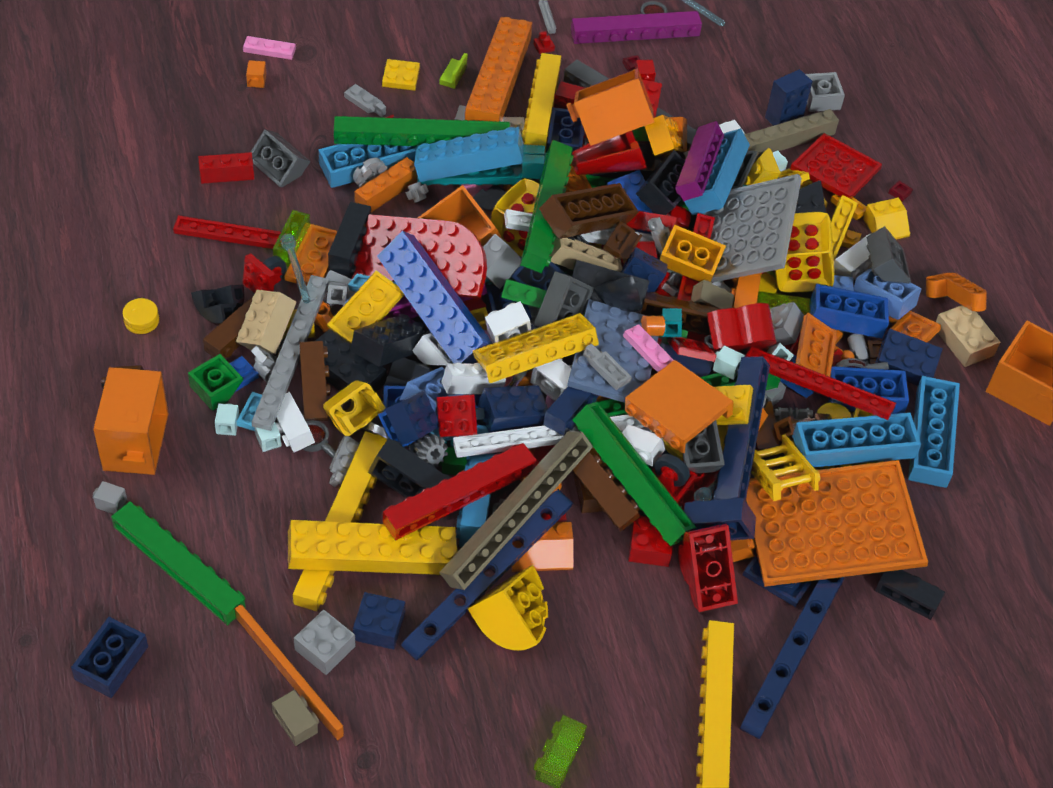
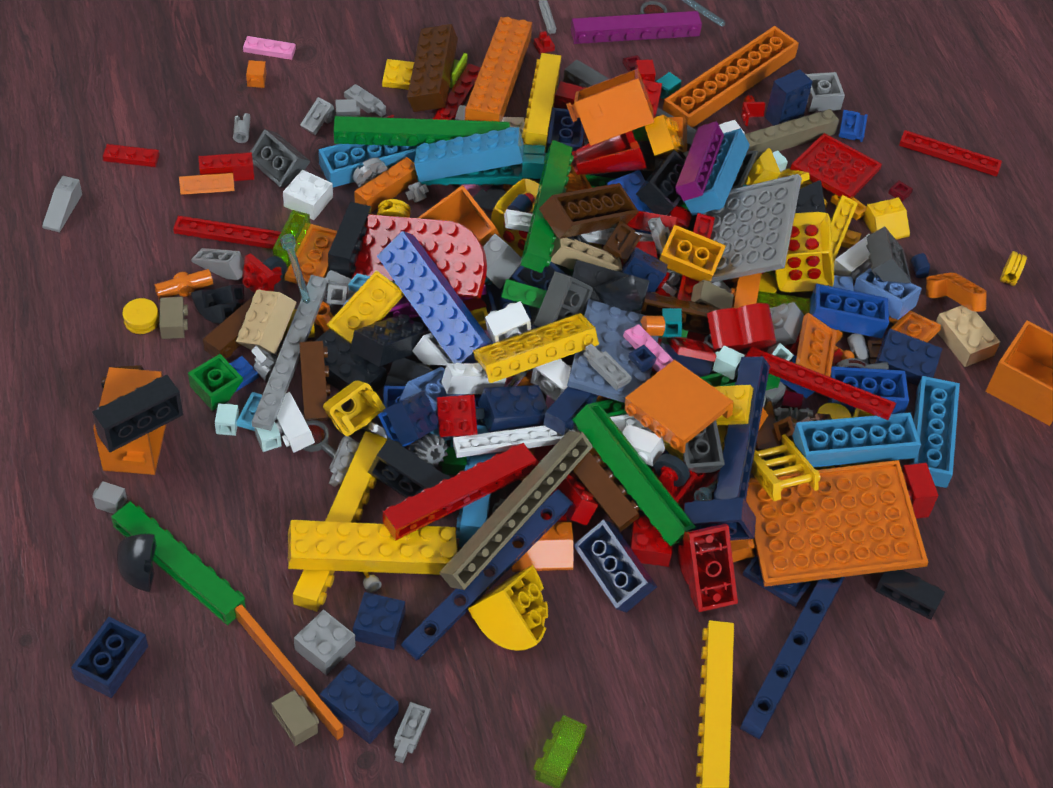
(62, 203): none -> light grey slope
(131, 155): none -> red plate
(135, 560): none -> black brick
(138, 413): none -> black brick
(173, 317): none -> dark tan brick
(183, 284): none -> orange piece
(206, 183): none -> orange plate
(224, 263): none -> light grey slope
(241, 128): none -> light grey hinge
(308, 194): none -> white brick
(318, 114): none -> light grey plate
(347, 108): none -> light grey brick
(360, 703): none -> dark blue brick
(371, 583): none -> light grey hinge
(394, 207): none -> yellow head
(410, 730): none -> light grey hinge
(432, 68): none -> reddish brown brick
(459, 93): none -> red plate
(521, 203): none -> dark blue brick
(583, 501): none -> red brick
(615, 566): none -> dark blue brick
(642, 358): none -> dark blue brick
(670, 85): none -> teal brick
(732, 77): none -> orange brick
(752, 109): none -> red bracket
(792, 400): none -> dark red tile
(853, 125): none -> blue plate
(920, 265): none -> dark blue brick
(920, 488): none -> red brick
(950, 153): none -> red plate
(1013, 268): none -> yellow head

